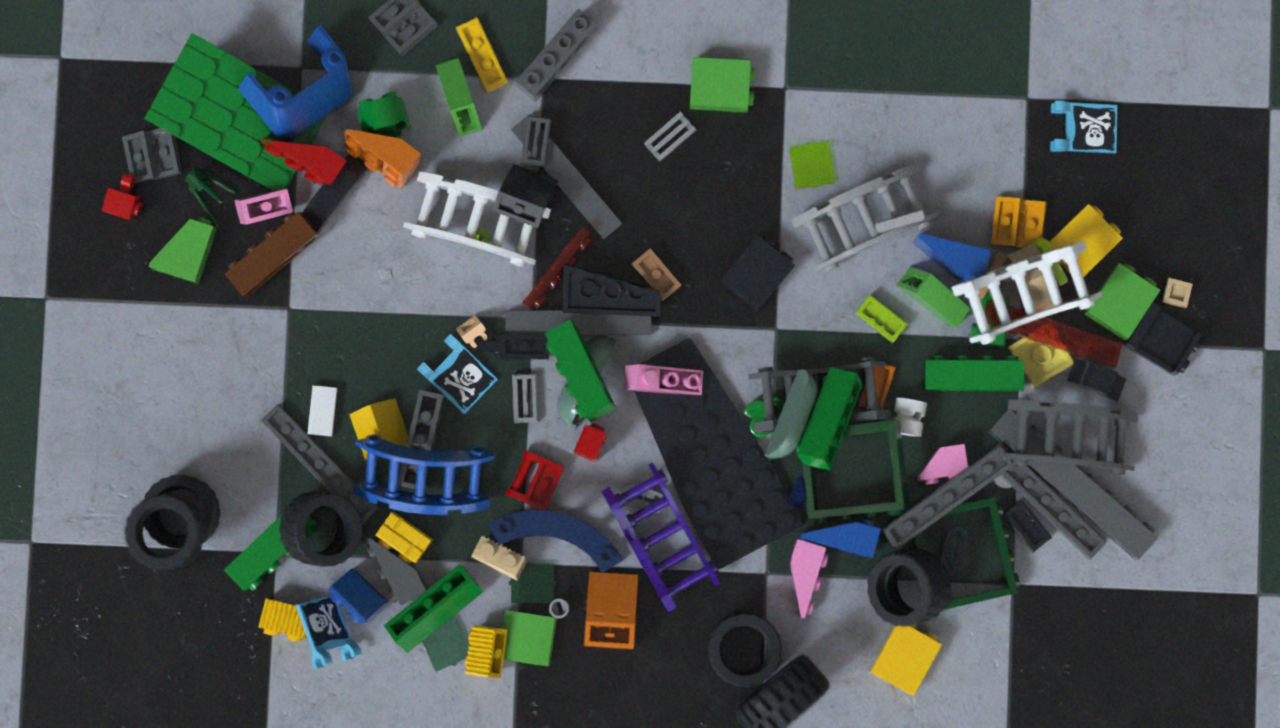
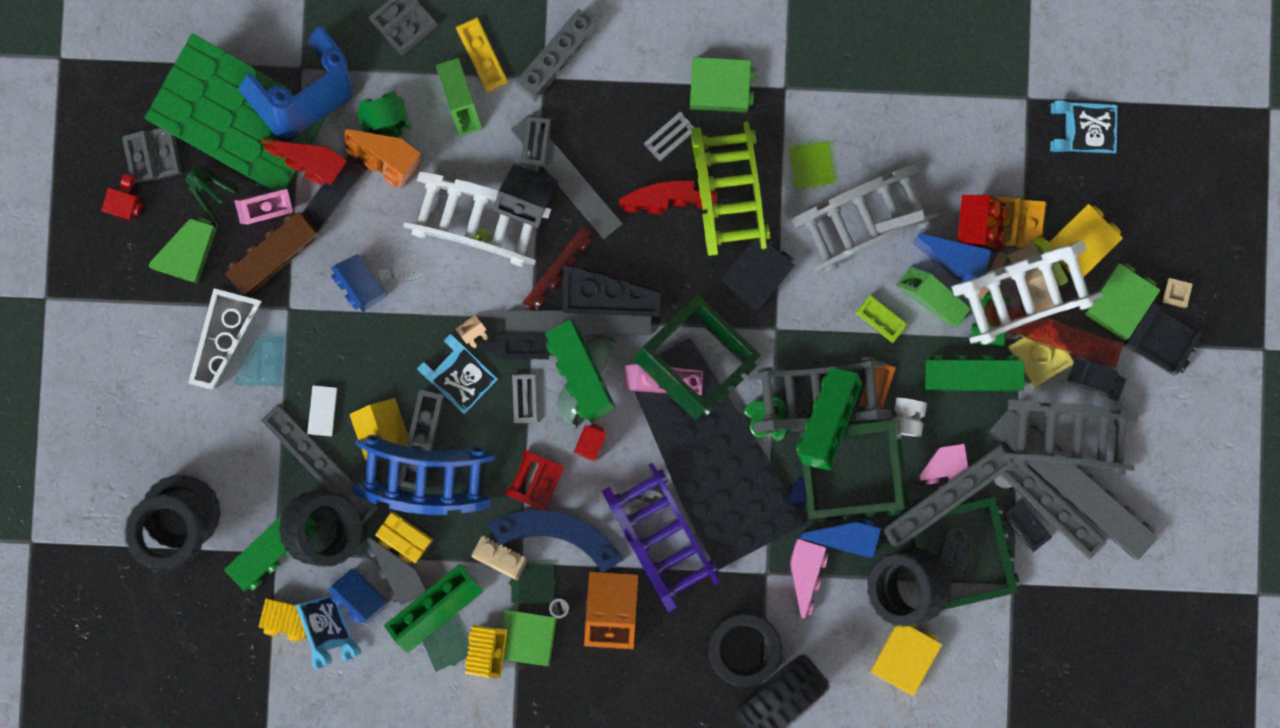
(221, 334): none -> white wedge
(262, 364): none -> clear light blue wing
(359, 283): none -> blue slope
(656, 197): none -> red slope
(656, 274): medium nougat plate -> none
(672, 382): none -> dark green window
(707, 184): none -> lime fence
(793, 416): sand green brick -> none
(982, 222): none -> red brick

